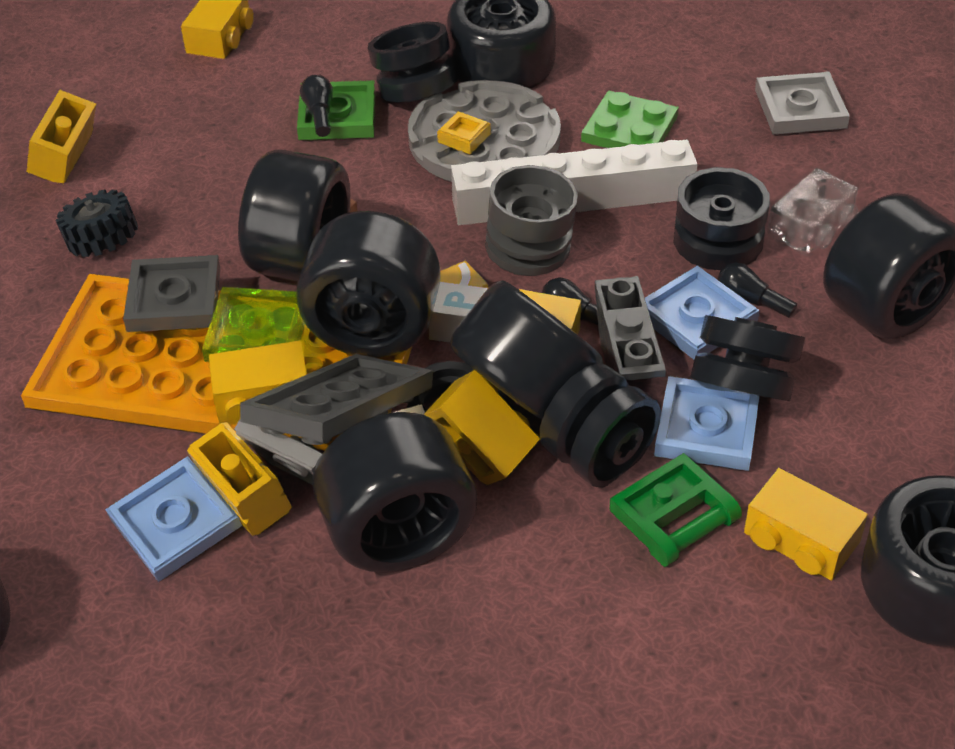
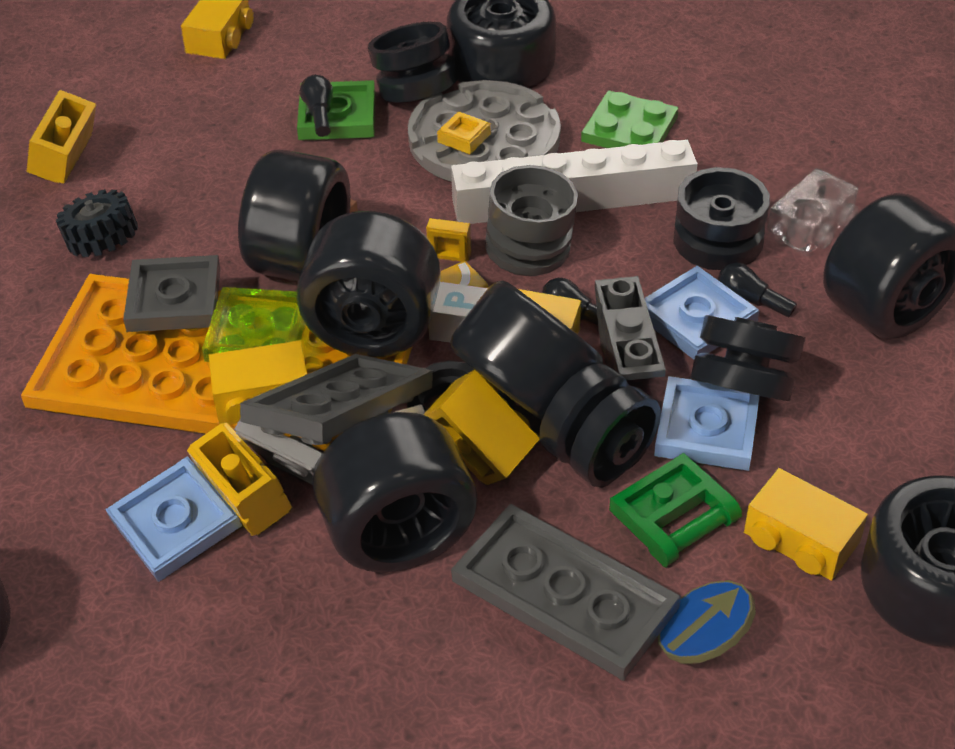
(450, 239): none -> yellow tile
(566, 590): none -> dark grey plate
(708, 622): none -> blue piece
(801, 103): light grey plate -> none

